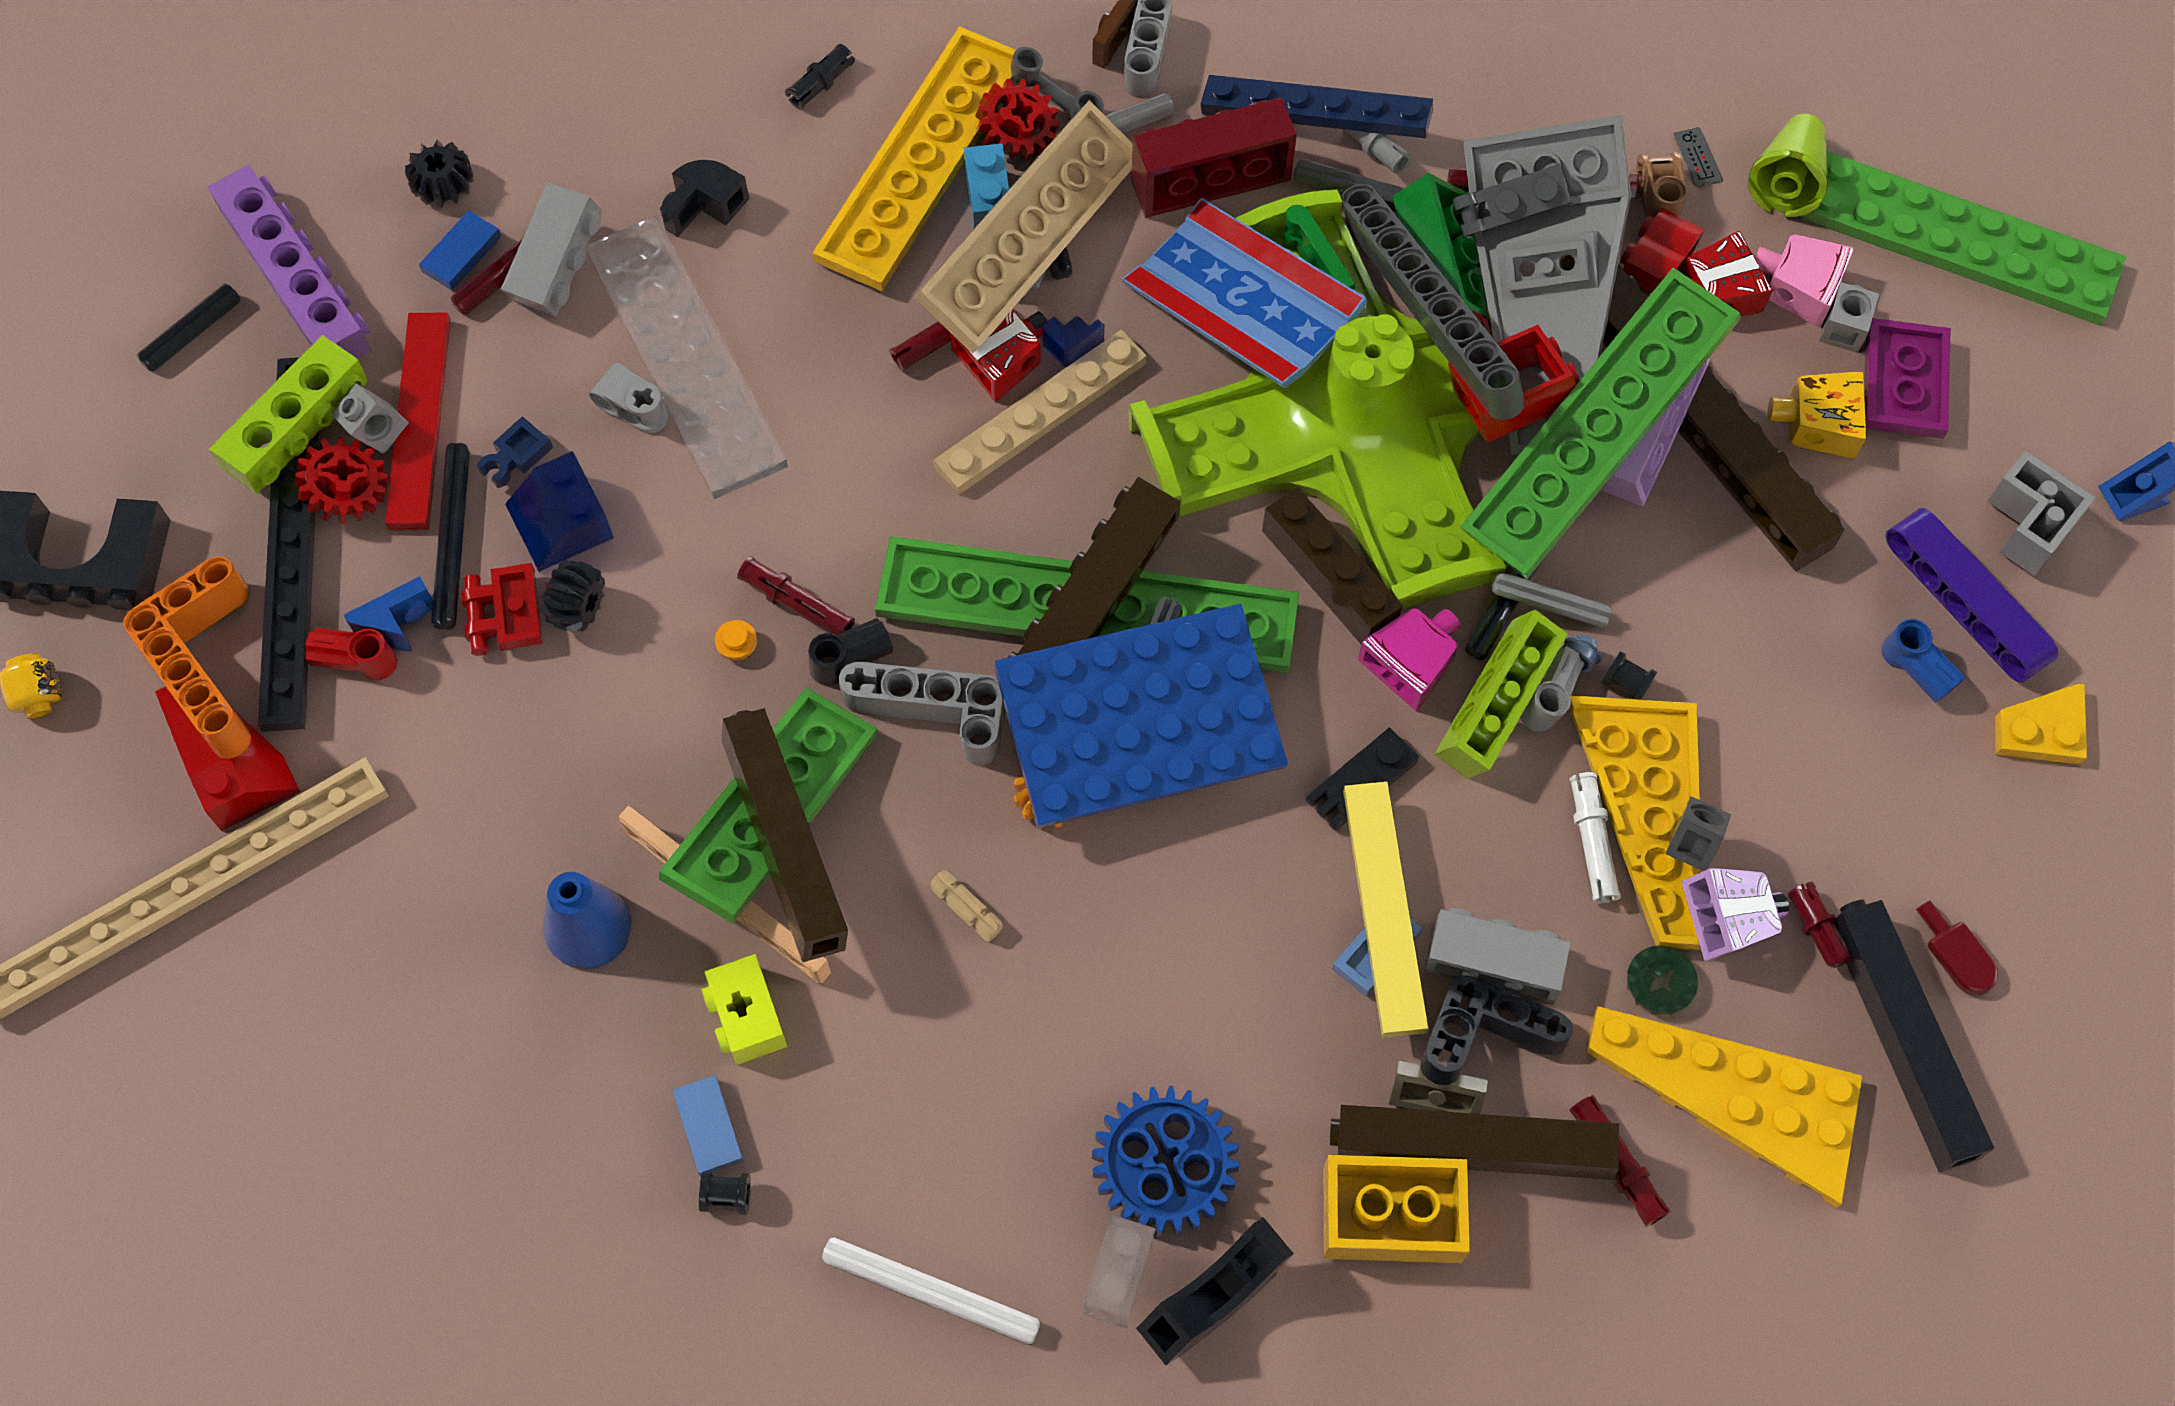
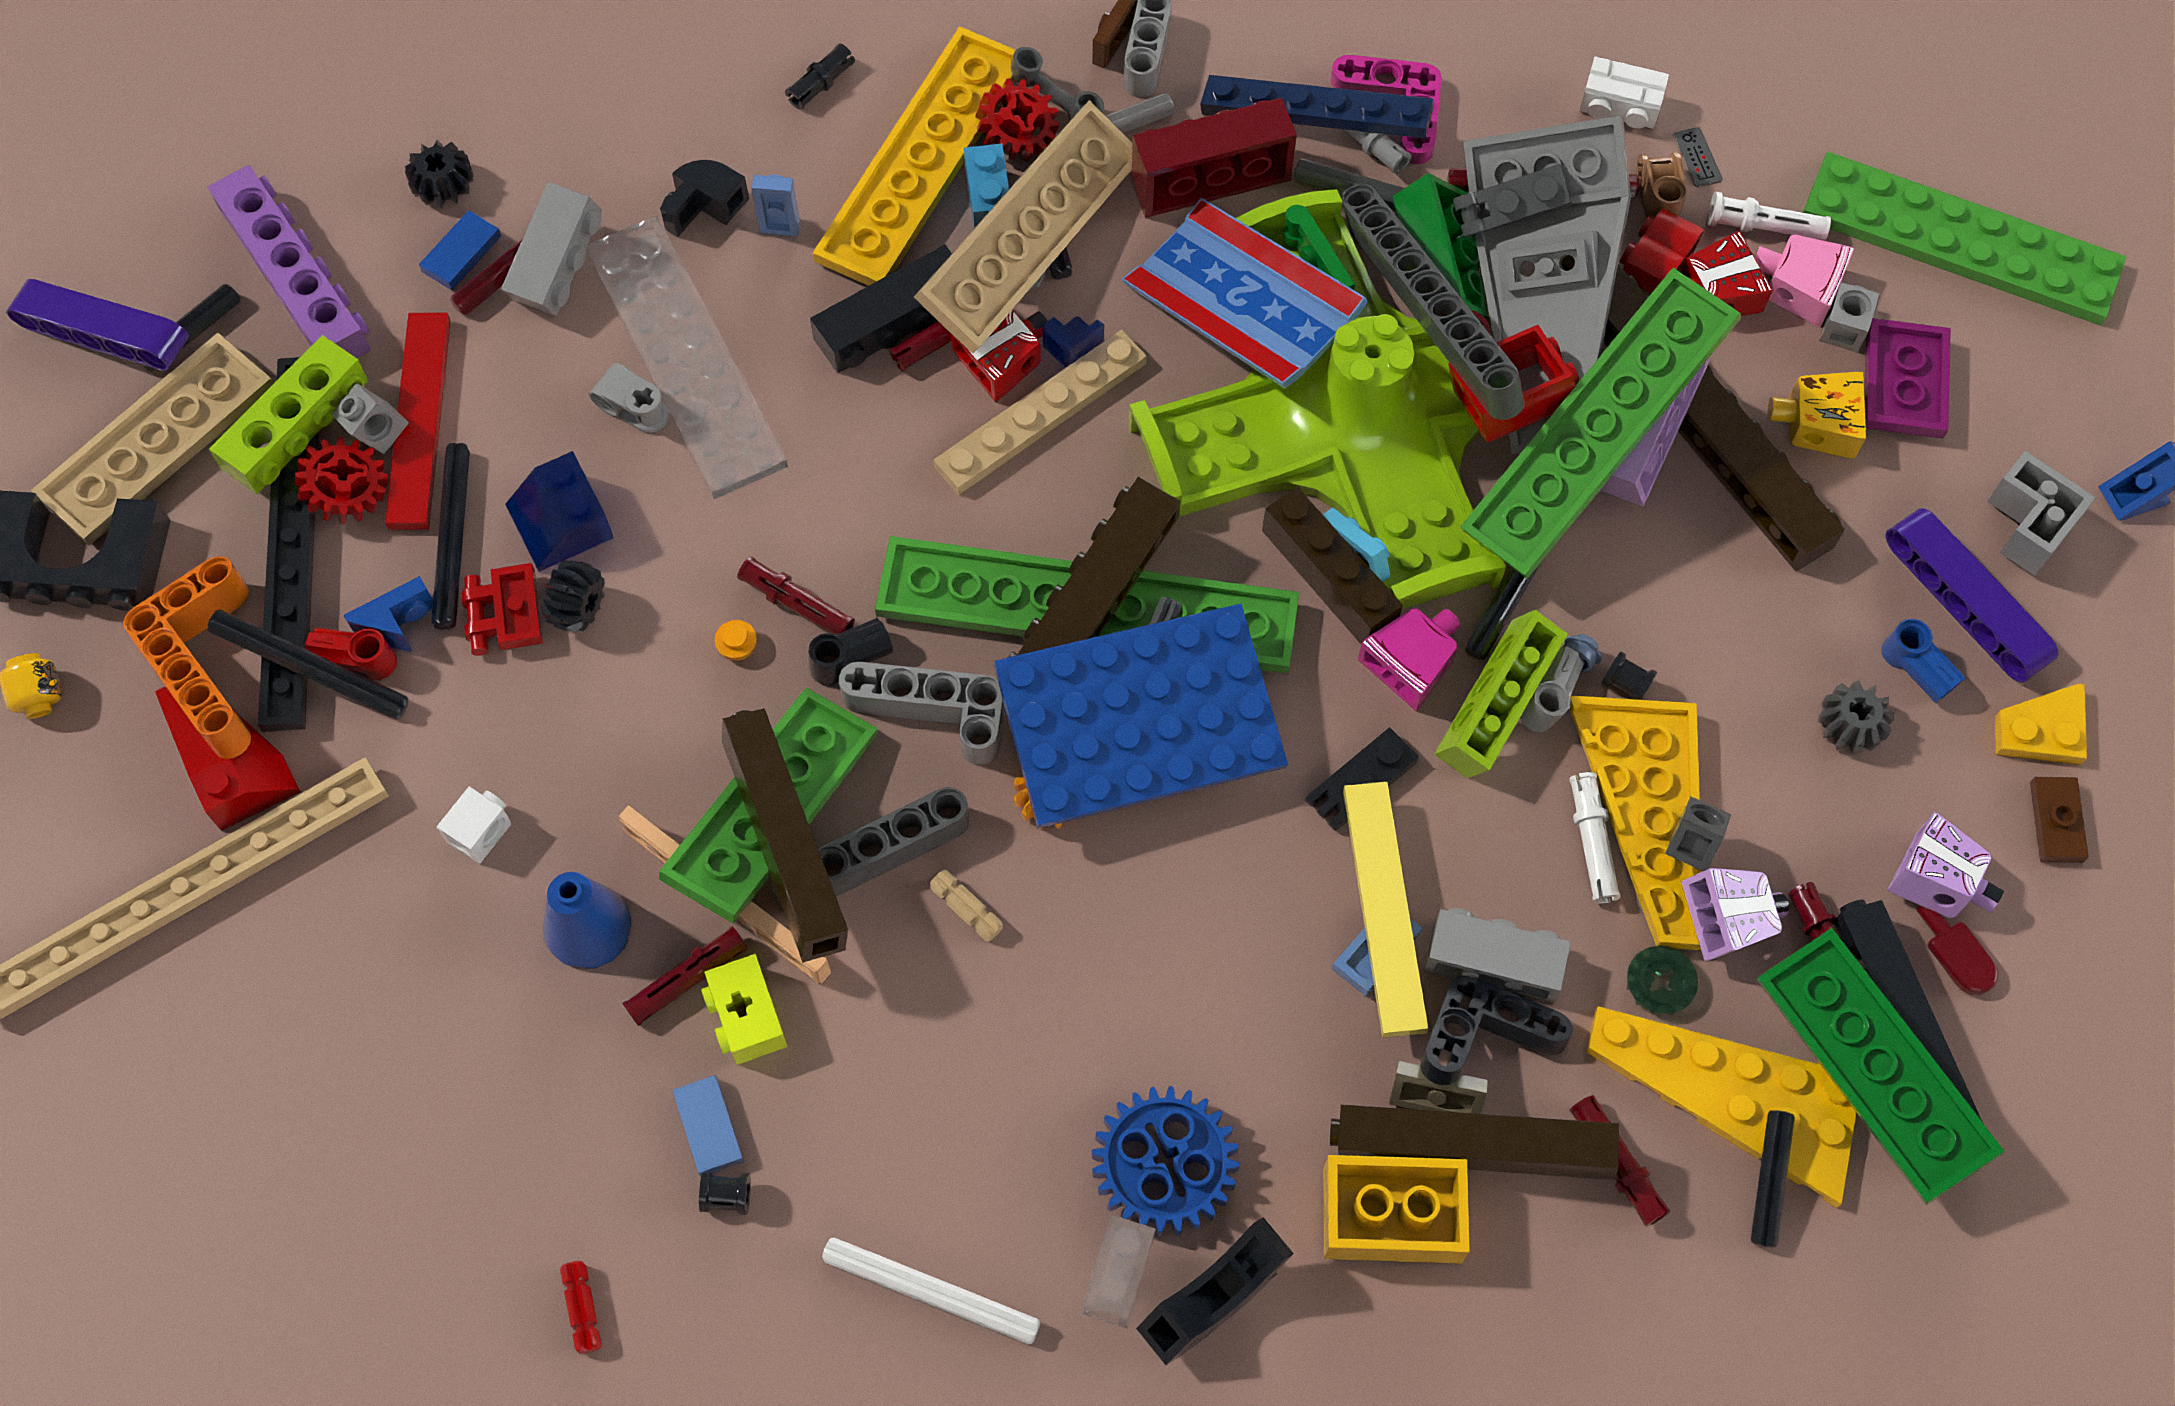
(97, 324): none -> dark purple beam
(153, 437): none -> tan plate
(307, 664): none -> black axle
(475, 823): none -> white brick
(517, 448): dark blue plate -> none
(580, 1307): none -> red axle
(684, 975): none -> dark red pin
(776, 205): none -> medium blue plate
(877, 314): none -> black brick
(895, 848): none -> dark grey beam
(1370, 549): none -> medium azure plate
(1398, 68): none -> dark pink beam
(1551, 599): light grey axle -> none
(1624, 91): none -> white brick
(1749, 215): none -> white pin
(1772, 1178): none -> black axle
(1792, 169): lime cone -> none
(1856, 717): none -> dark grey gear
(1880, 1066): none -> green plate
(1945, 870): none -> lavender torso
(2059, 819): none -> reddish brown plate

